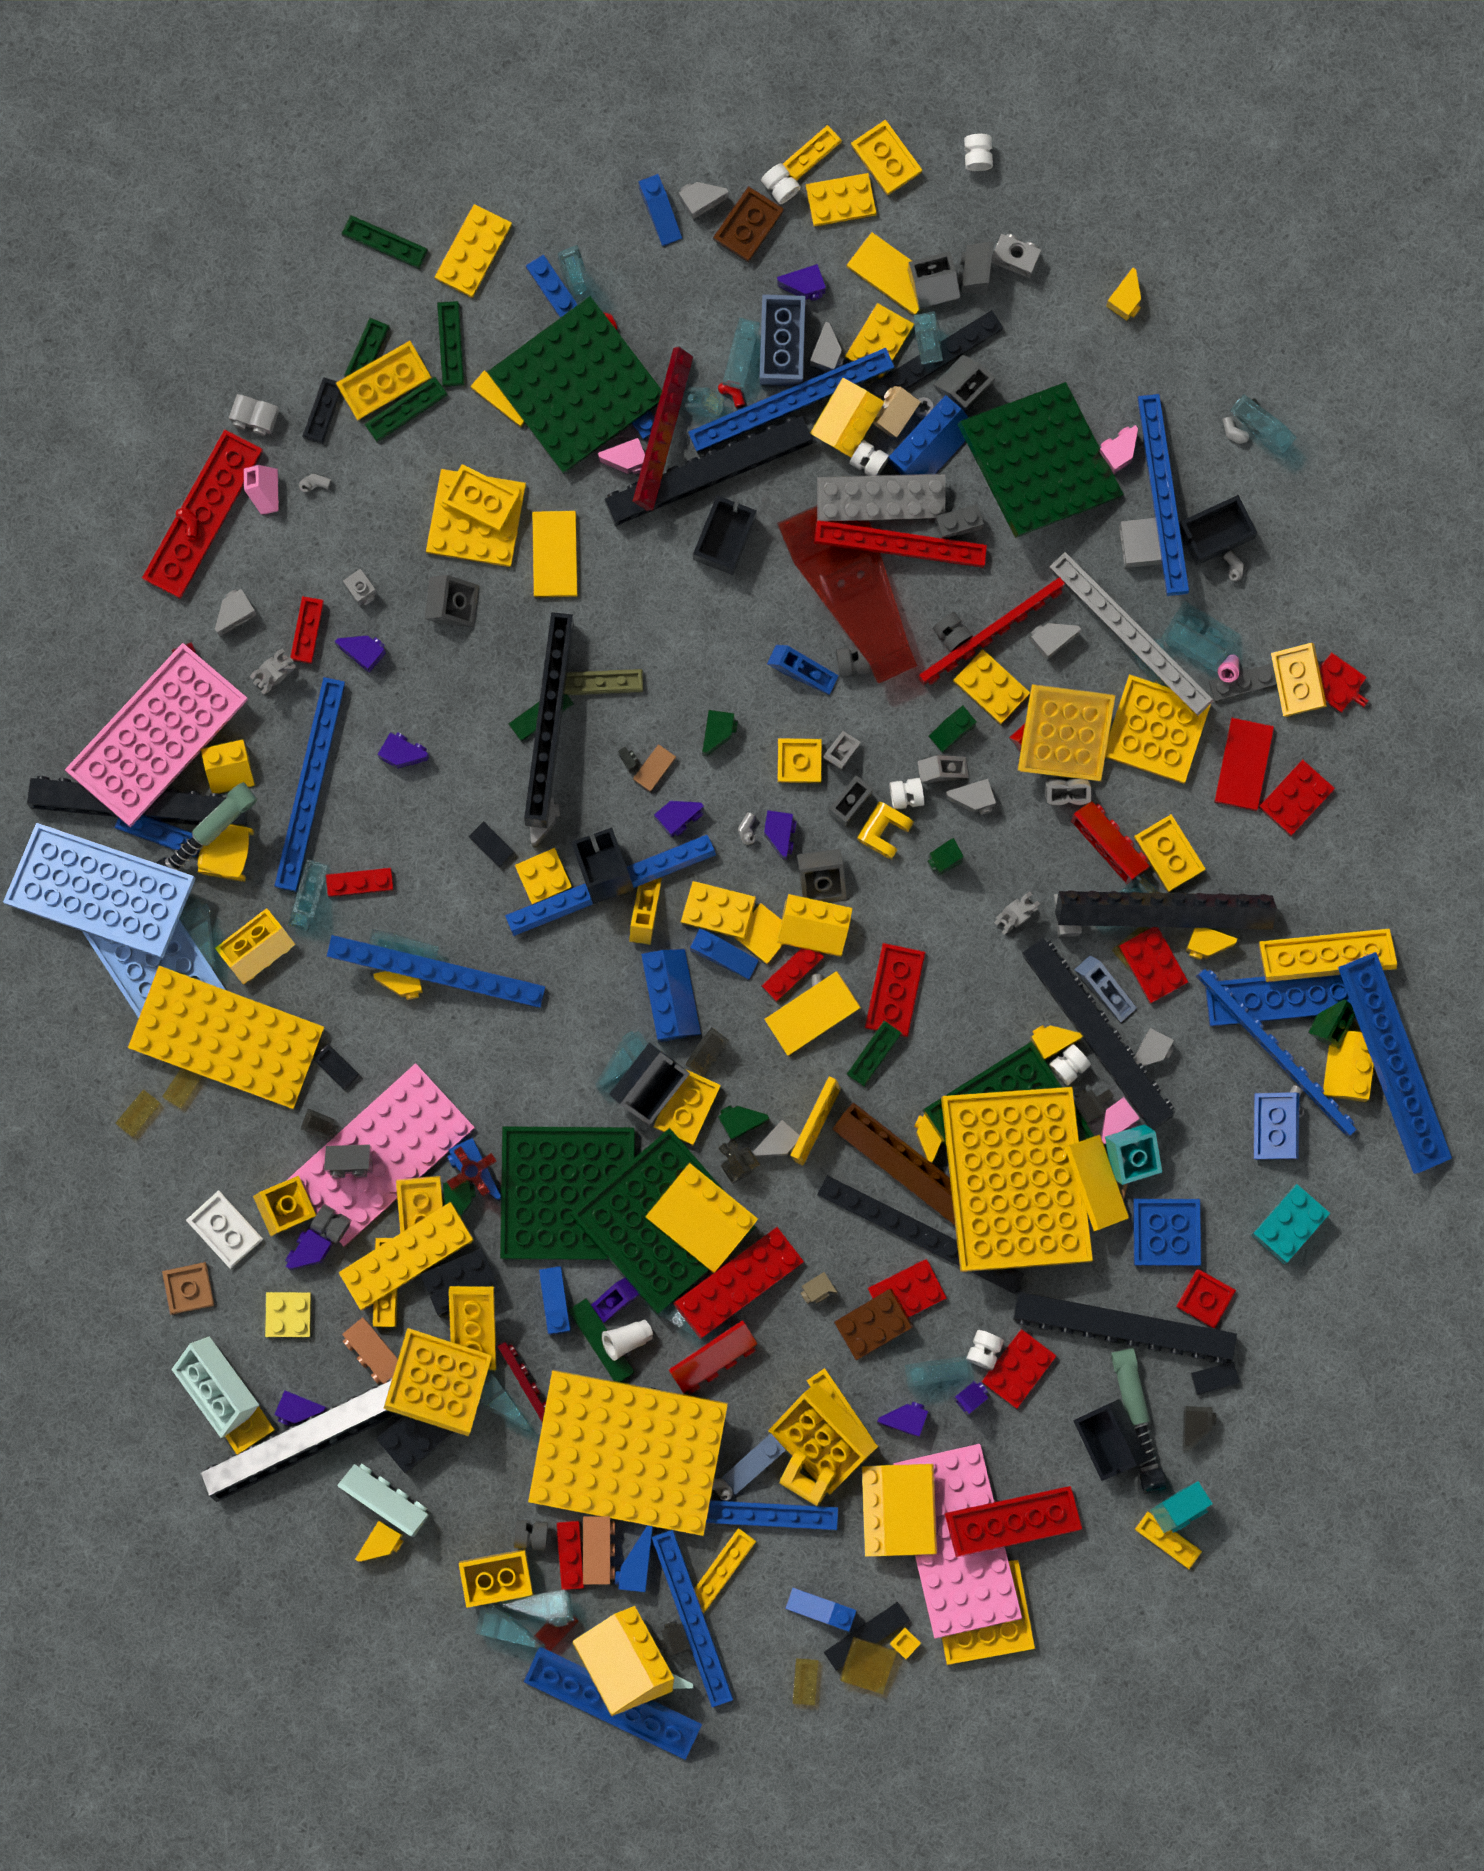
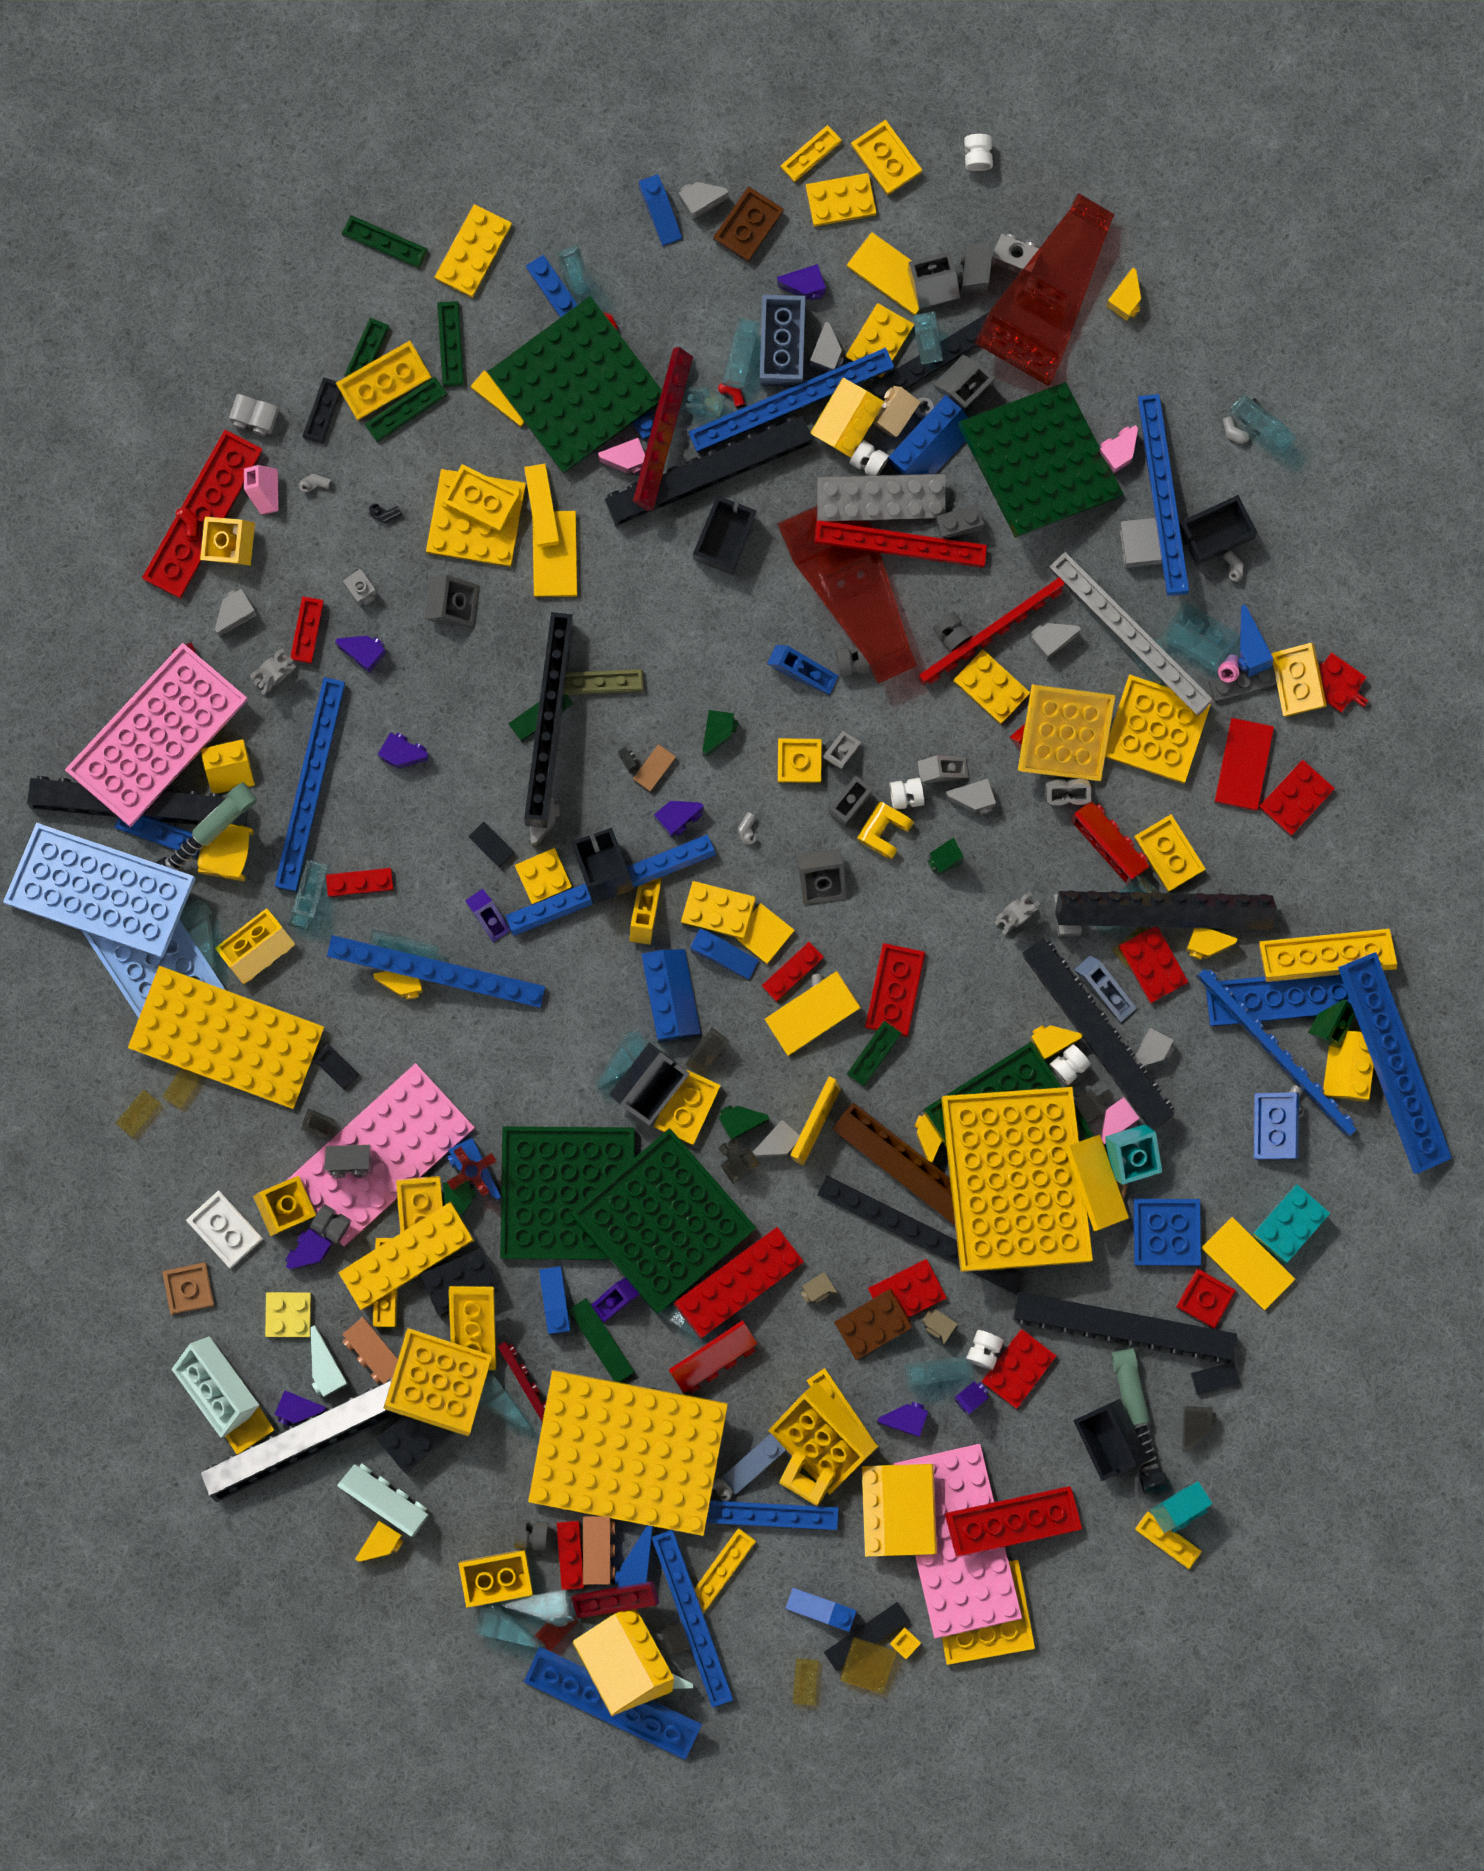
(227, 541): none -> yellow slope
(325, 1370): none -> light aqua slope
(384, 515): none -> black arm
(487, 915): none -> dark purple slope
(541, 505): none -> yellow tile
(615, 1600): none -> dark red plate
(626, 1338): white plant -> none
(701, 1218): yellow slope -> none
(778, 831): dark purple slope -> none
(782, 185): white wheel -> none
(814, 925): yellow slope -> none
(939, 1325): none -> dark tan window
(952, 728): dark green slope -> none
(1041, 305): none -> clear red wing
(1248, 1263): none -> yellow tile
(1253, 651): none -> blue slope

